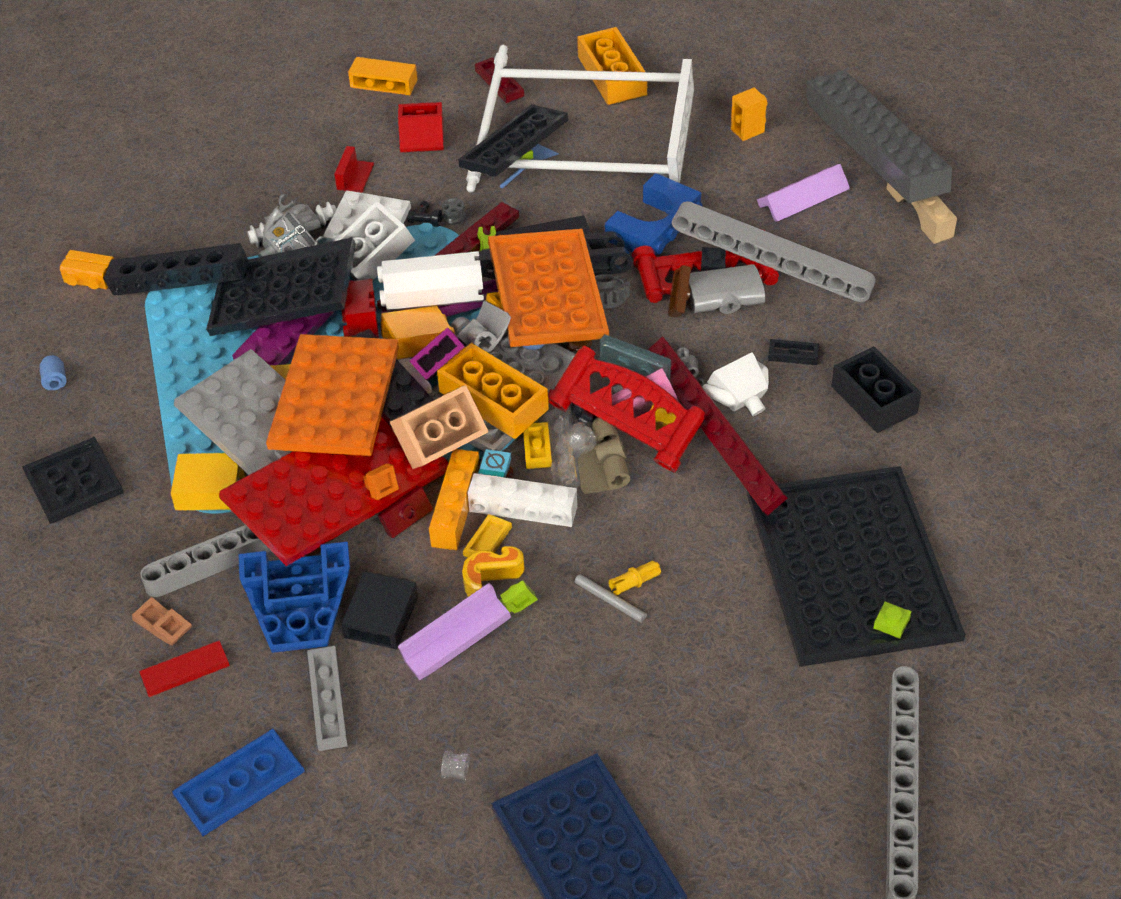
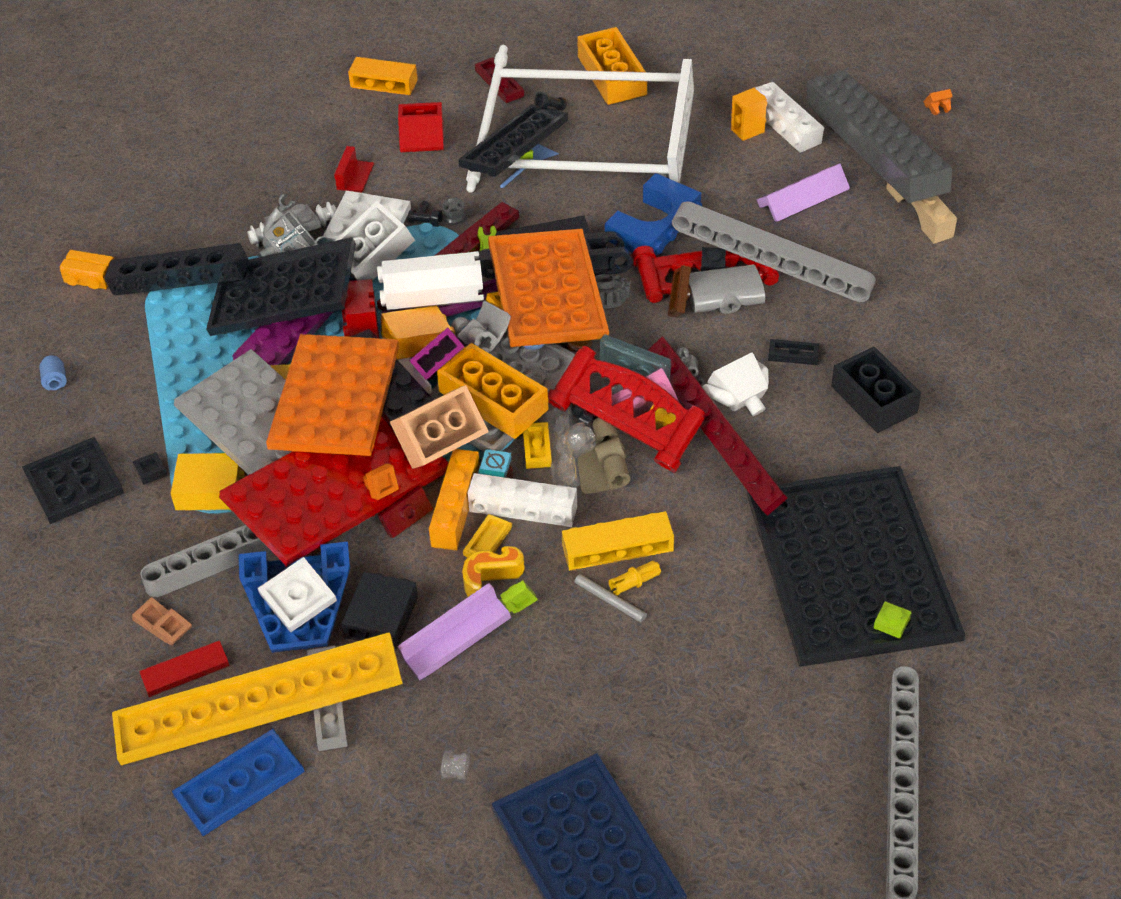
(149, 468): none -> black plate
(255, 698): none -> yellow plate
(297, 594): none -> white plate
(543, 100): none -> black piece
(617, 540): none -> yellow brick
(790, 119): none -> white brick
(939, 98): none -> orange tile

